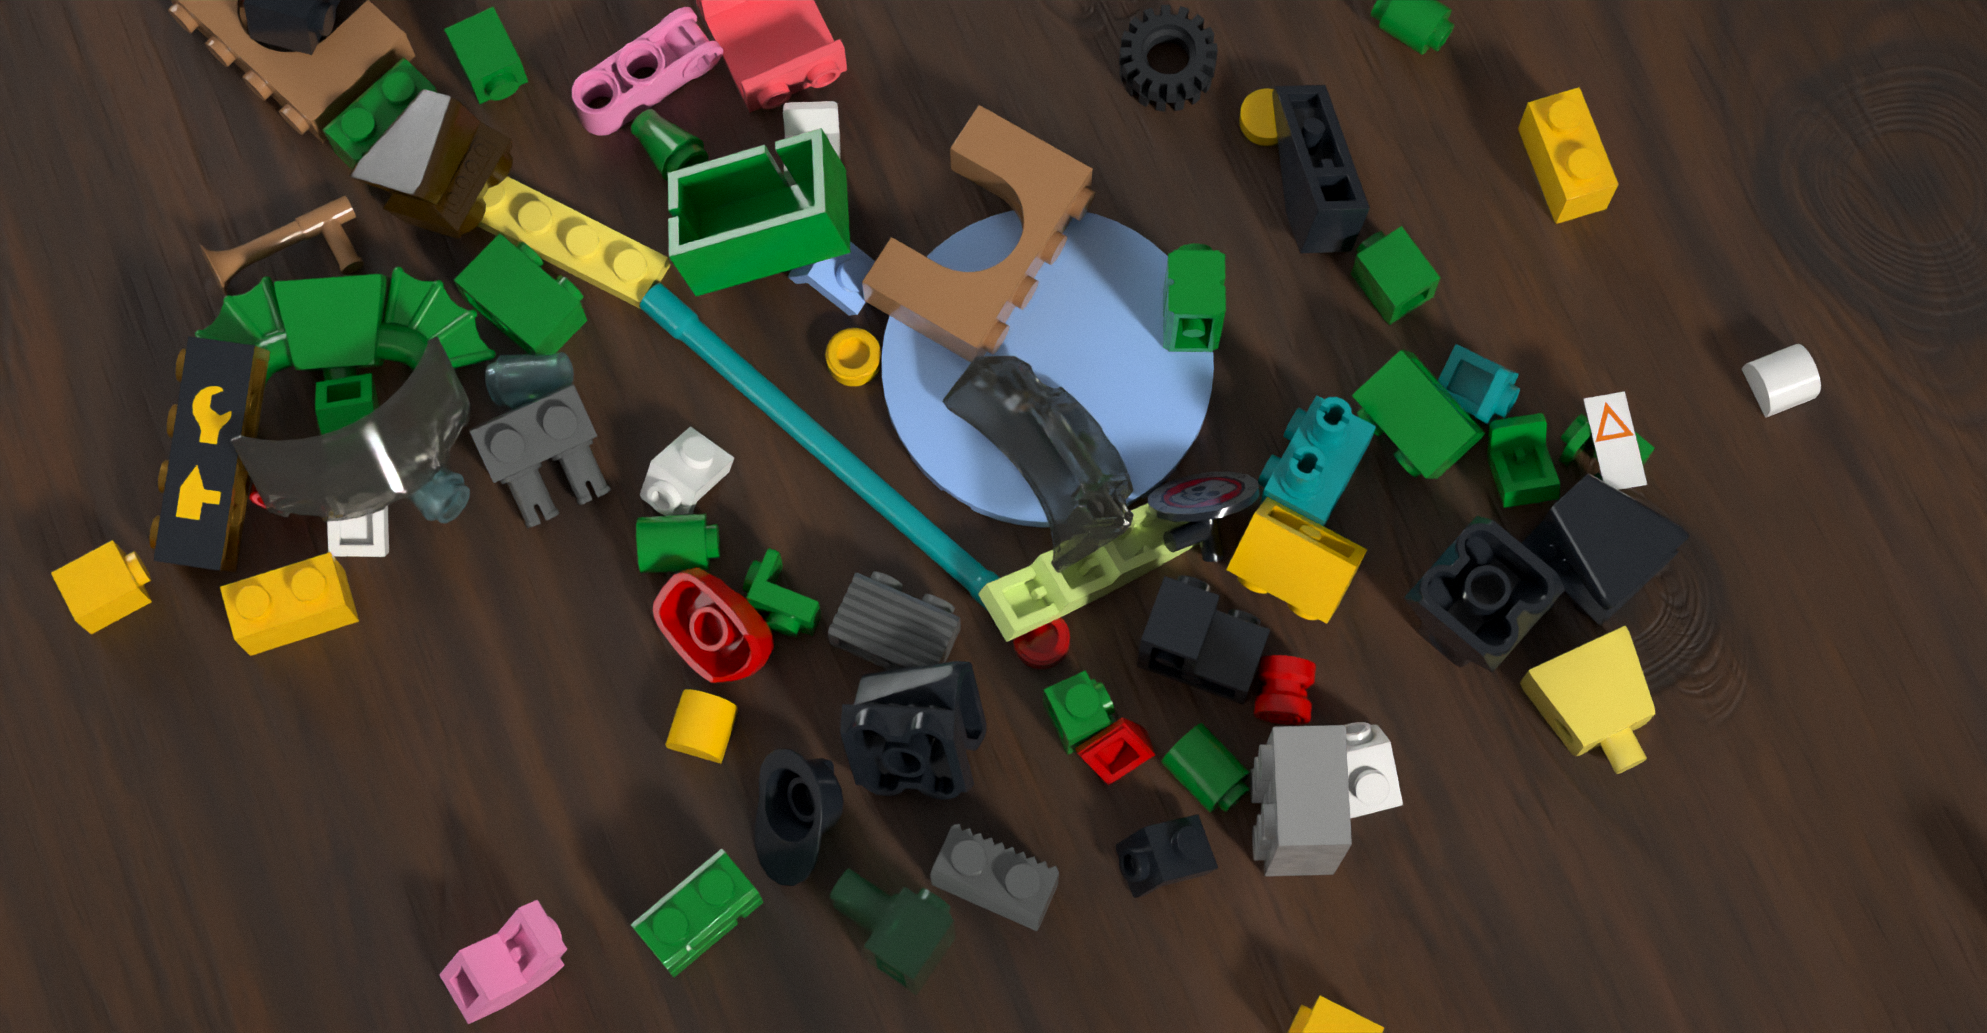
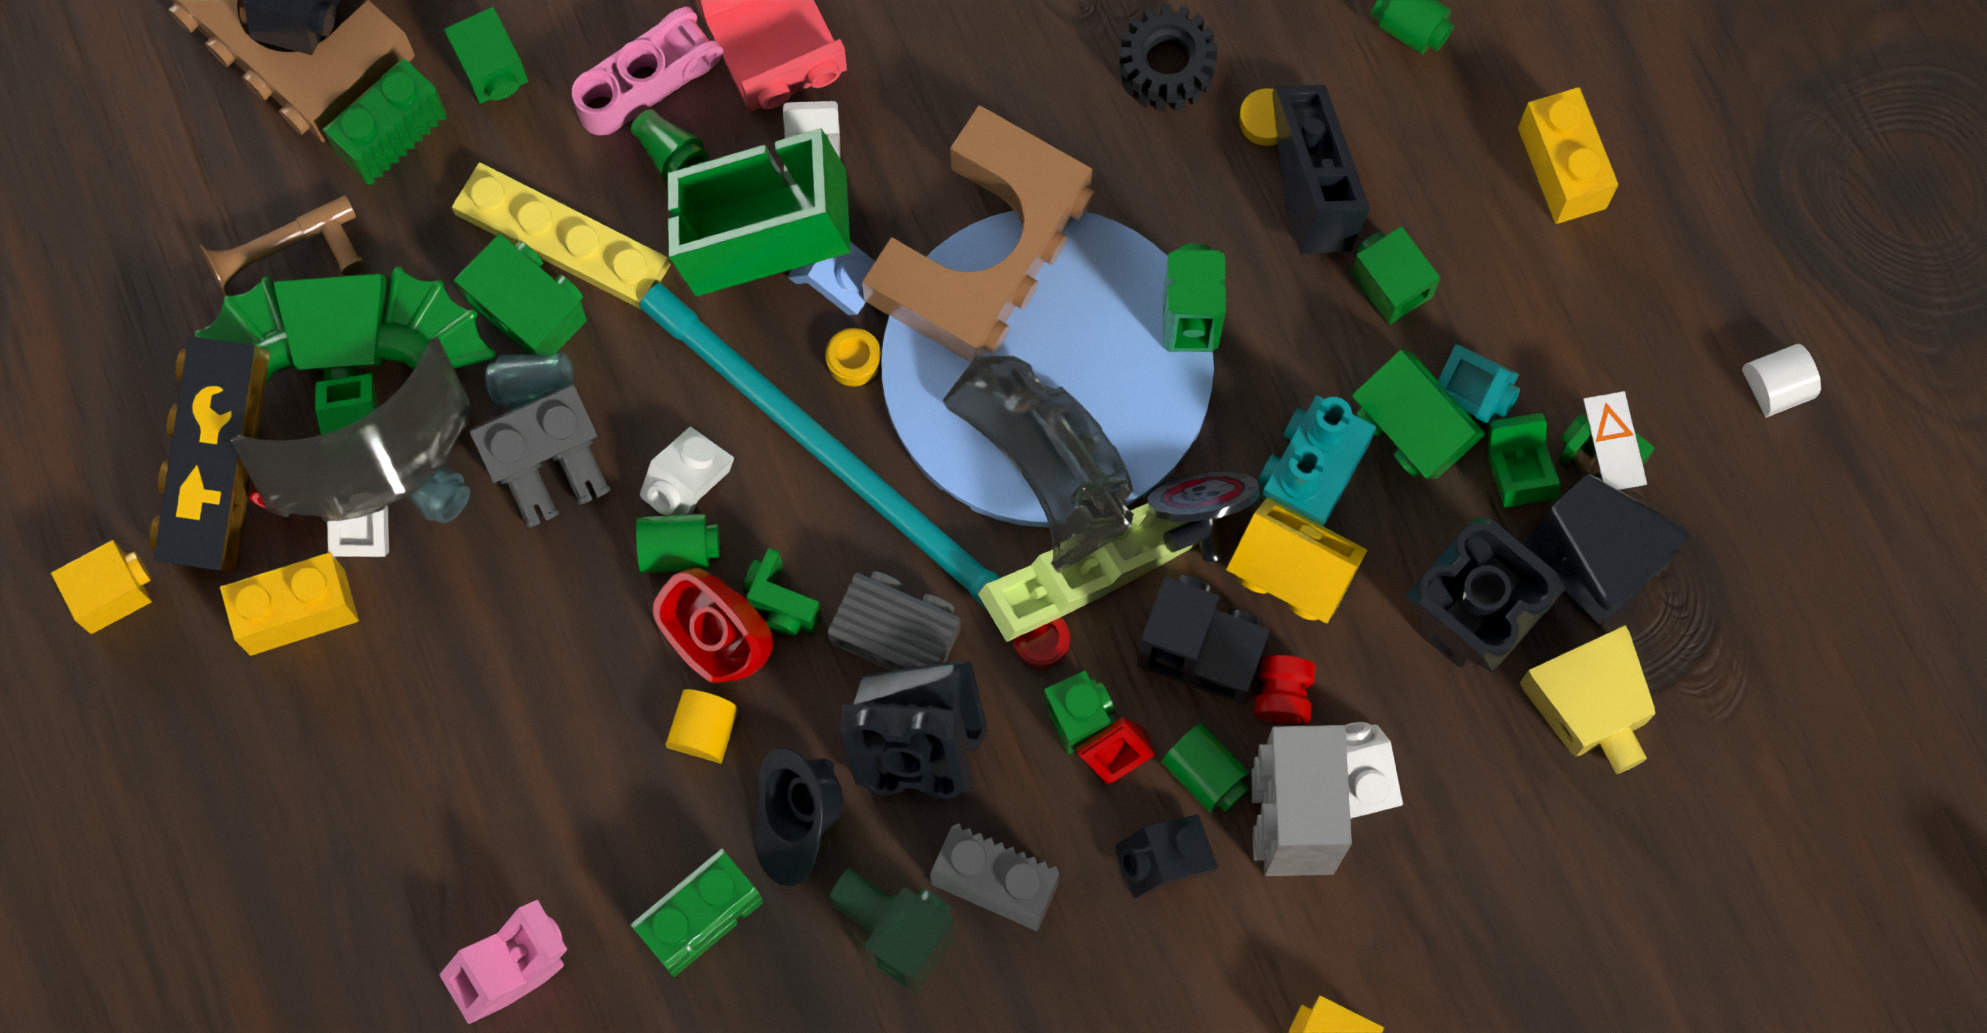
(437, 165): dark brown piece -> none

